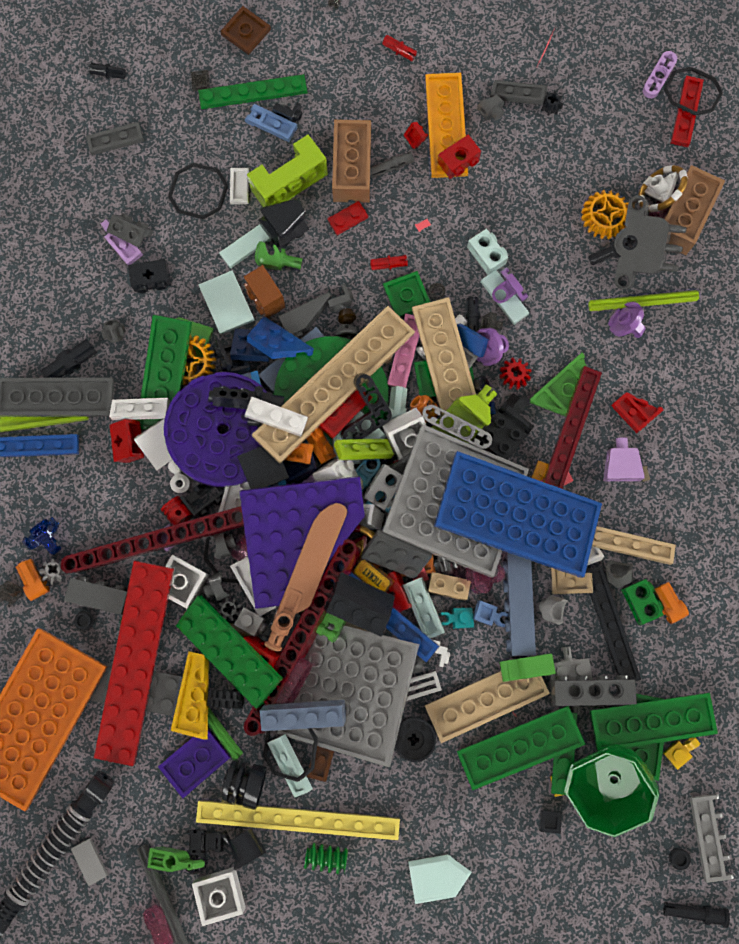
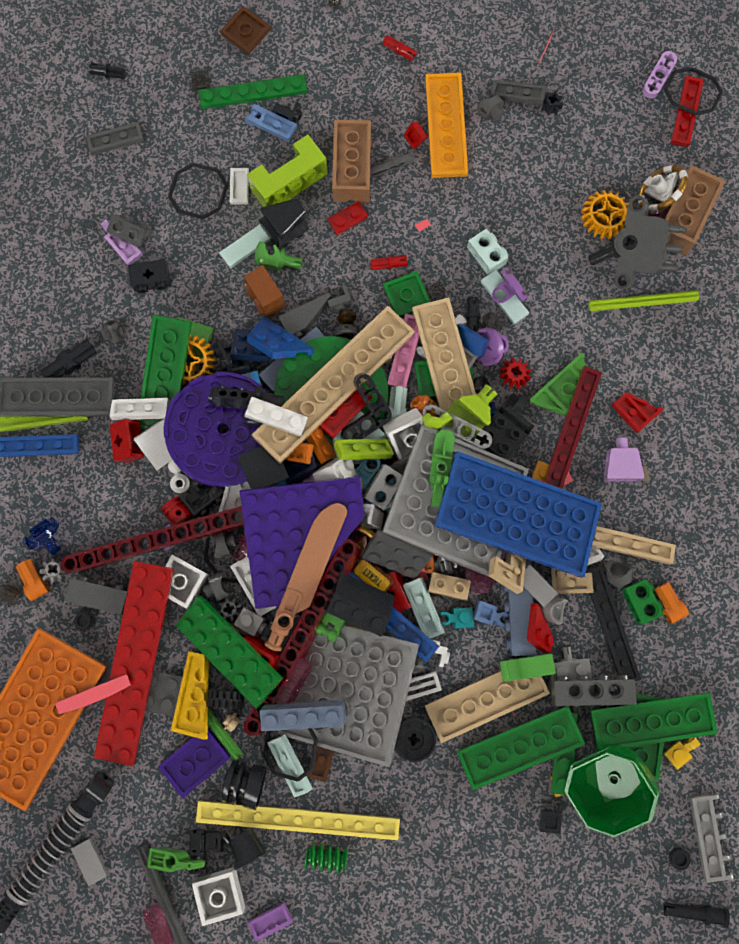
(93, 695): none -> coral sticker
(226, 302): light aqua tile -> none
(231, 722): none -> tan plate
(270, 921): none -> medium lavender plate
(436, 422): none -> lime arm
(437, 878): light aqua tile -> none
(441, 456): none -> bright green piece
(463, 148): red brick -> none
(508, 573): none -> tan plate
(538, 587): none -> light grey tile
(538, 630): none -> red wing
(627, 320): medium lavender tile -> none

